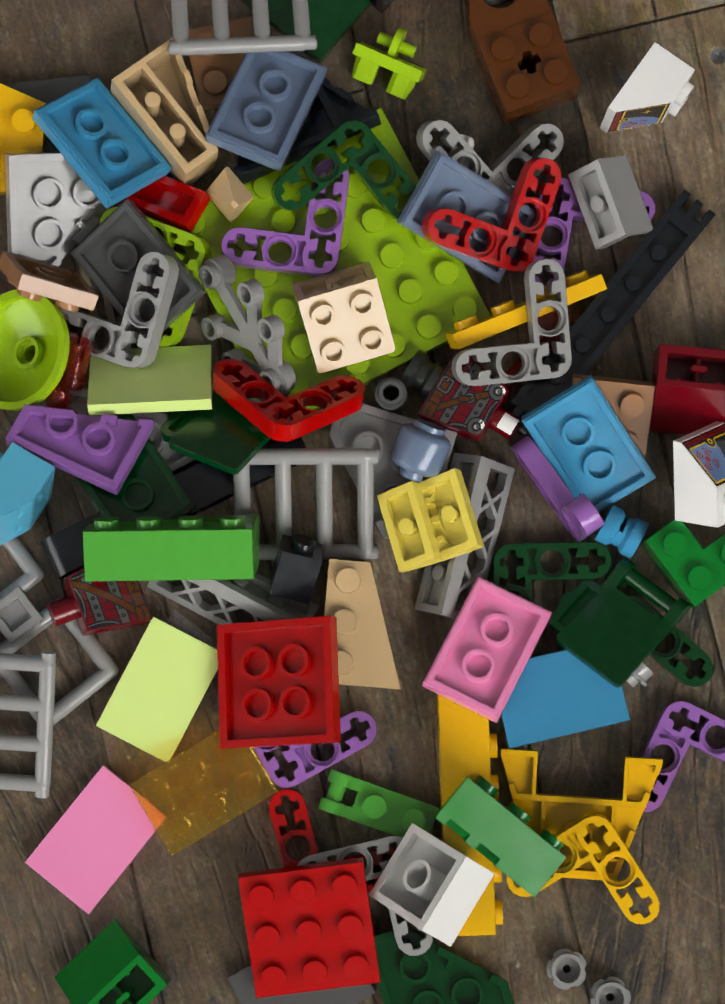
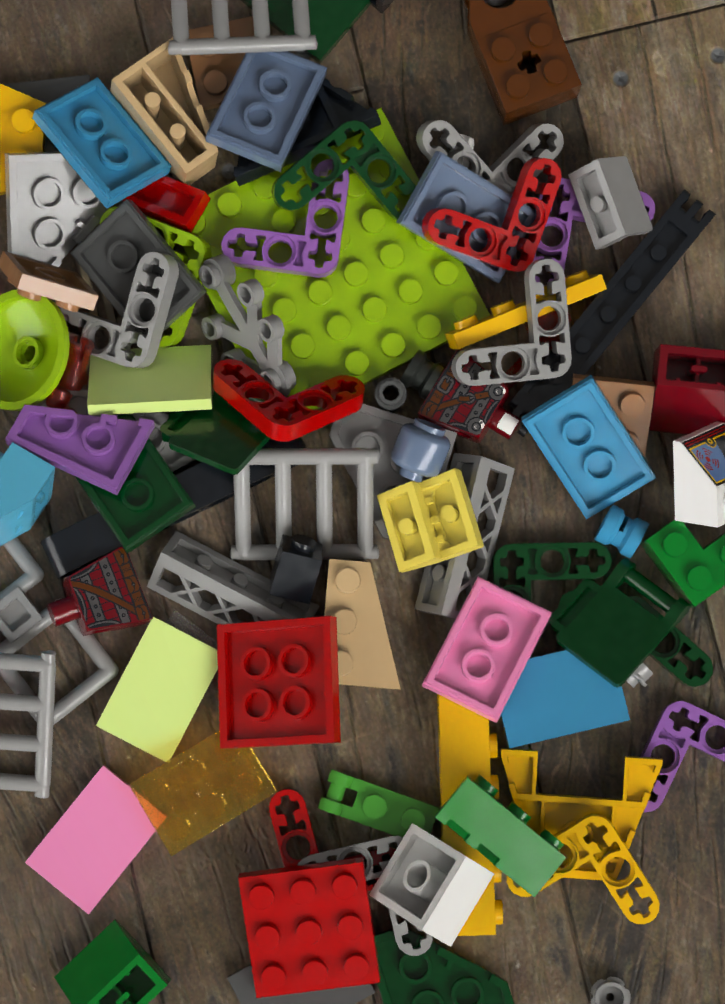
(172, 548): bright green wedge -> none
(229, 194): tan slope -> none
(307, 764): medium lavender beam -> none
(344, 317): tan bracket -> none
(404, 72): lime hips -> none
(574, 977): light grey plate -> none
(576, 513): medium lavender beam -> none
(651, 92): white slope -> none

